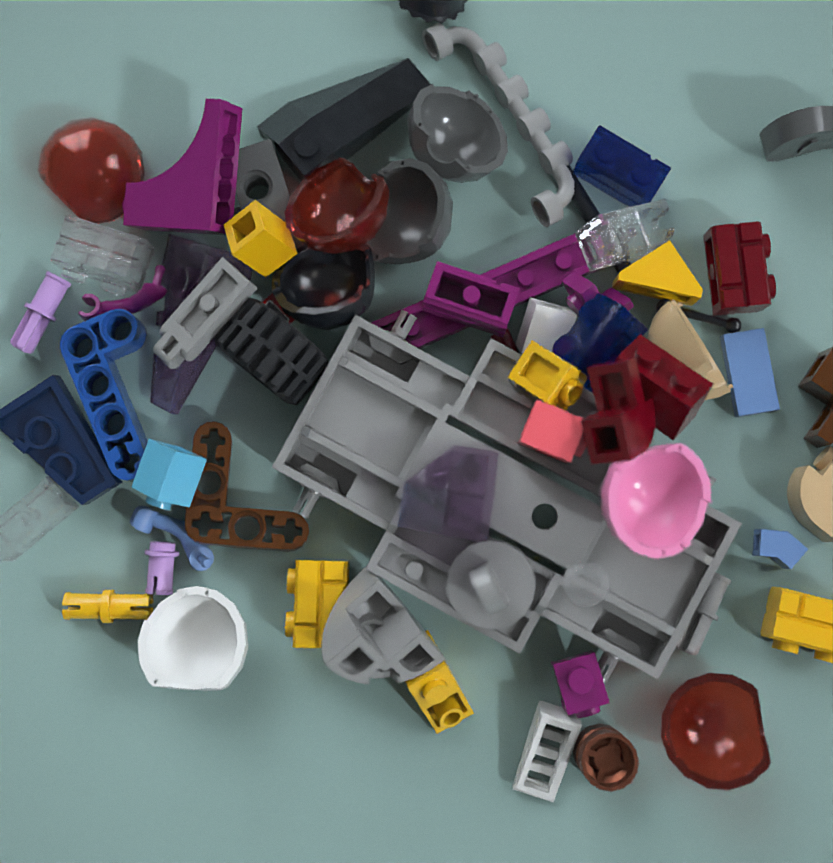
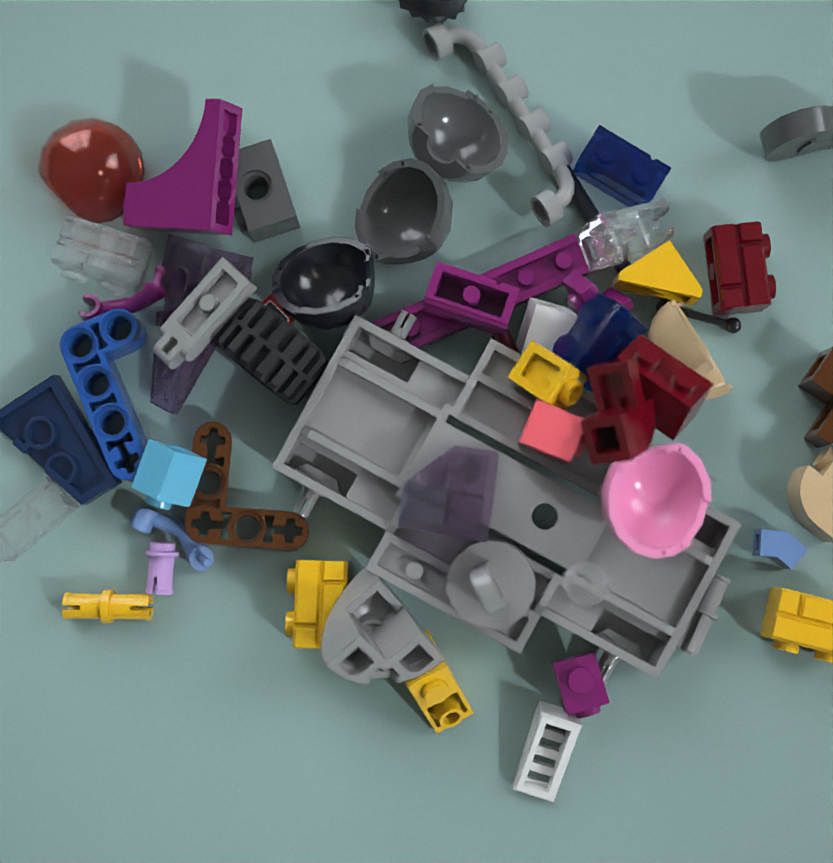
(39, 313): lavender axle -> none
(193, 641): white cylinder -> none
(259, 239): yellow brick -> none
(337, 208): clear red cylinder -> none
(342, 117): black wedge -> none
(605, 757): copper wheel -> none
(716, 731): clear red cylinder -> none
(749, 372): medium blue tile -> none

